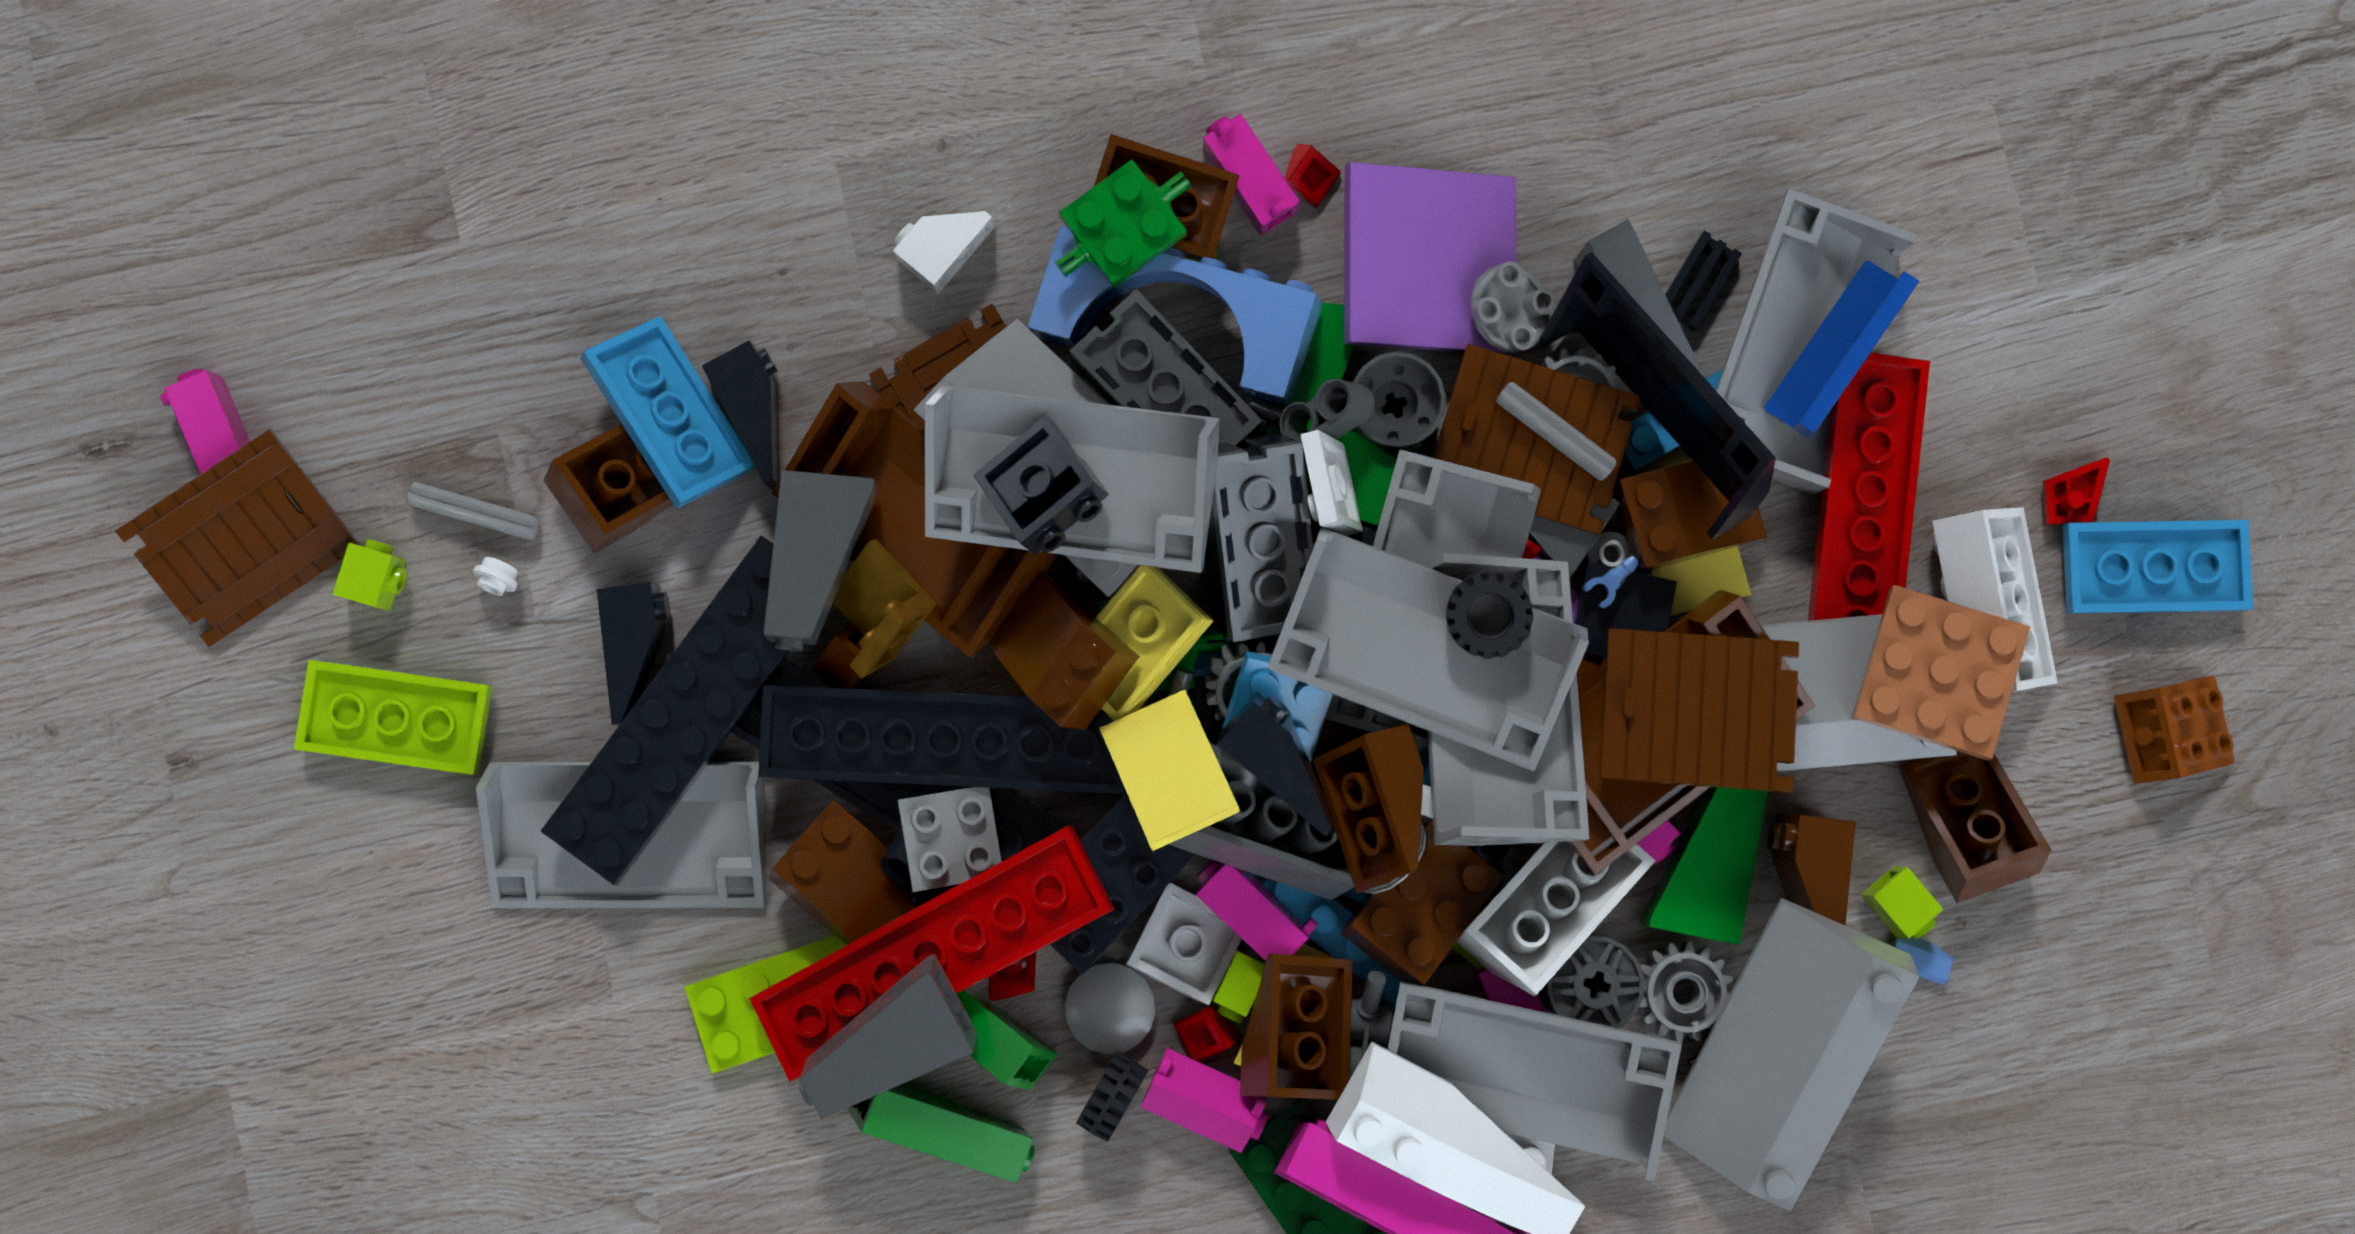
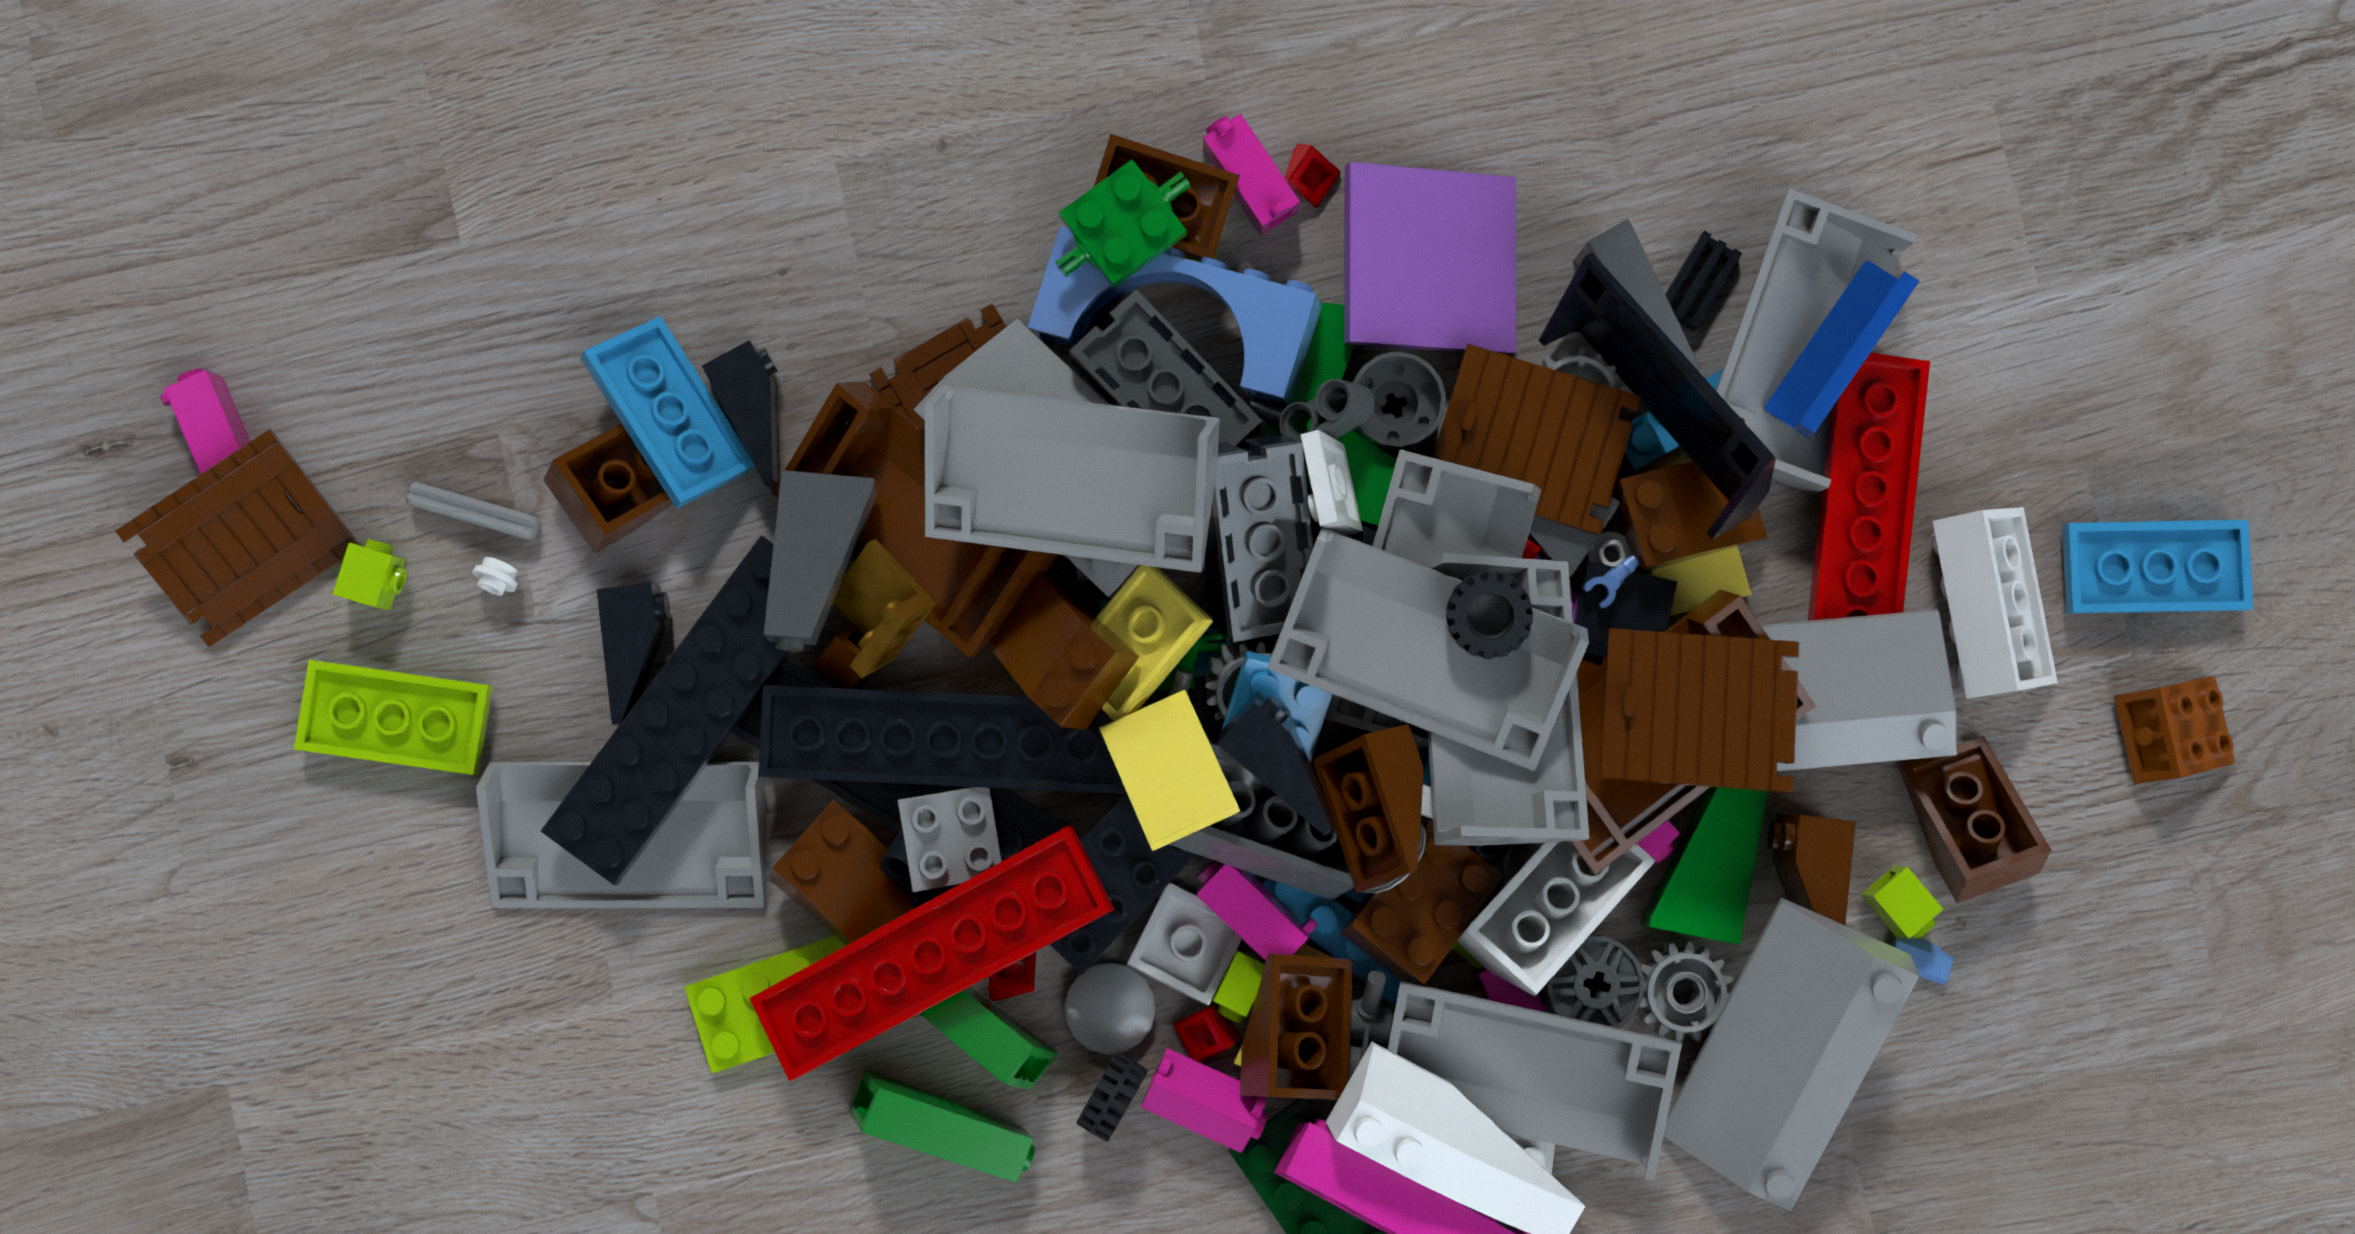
(892, 1041): dark grey slope -> none
(941, 245): white slope -> none
(1041, 487): black plate -> none
(1511, 307): light grey dish -> none
(1556, 431): light grey axle -> none
(1941, 672): nougat plate -> none
(2074, 494): red piece -> none

